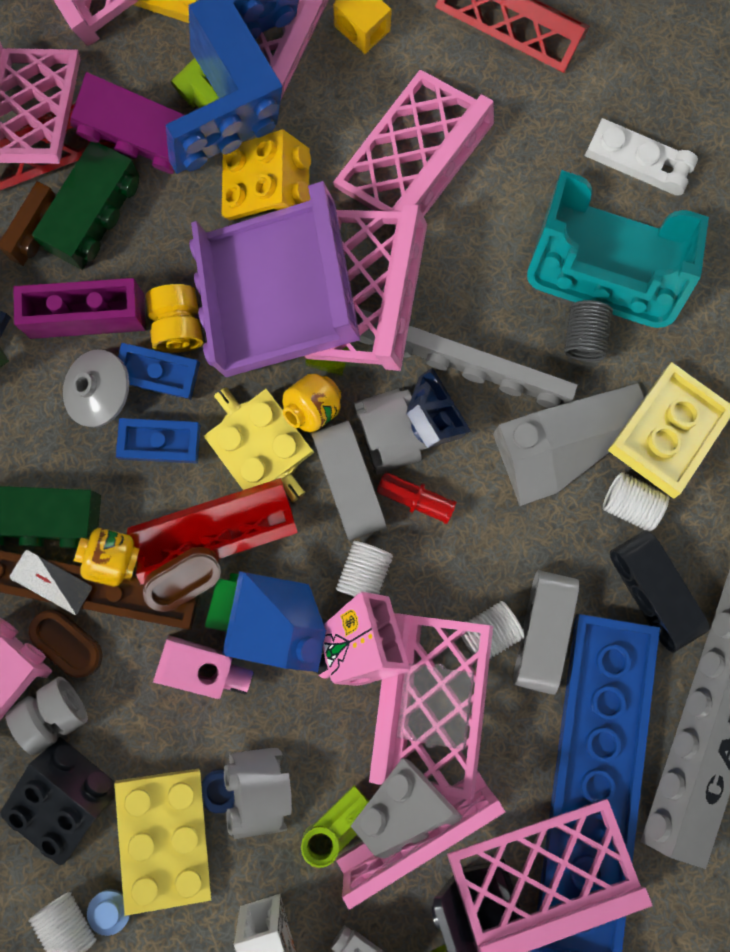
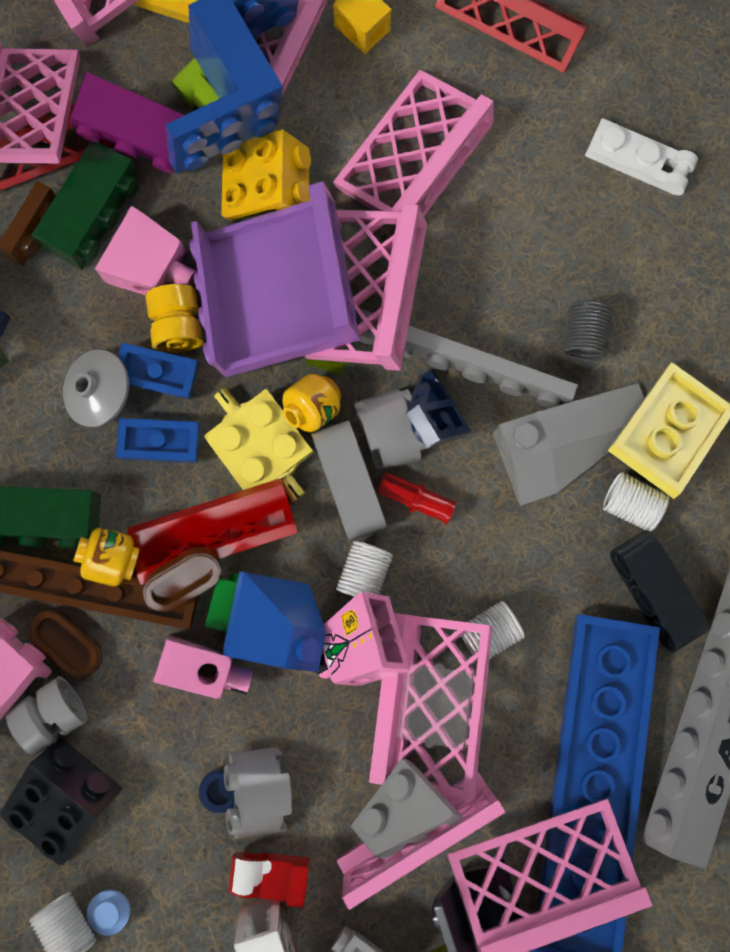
(50, 582): clear sticker -> none
(79, 308): magenta brick -> none
(144, 256): none -> bright pink torso
(162, 841): light yellow plate -> none
(270, 877): none -> red leg
(335, 824): lime piece -> none
(546, 632): light grey beam -> none
(616, 260): teal windscreen -> none

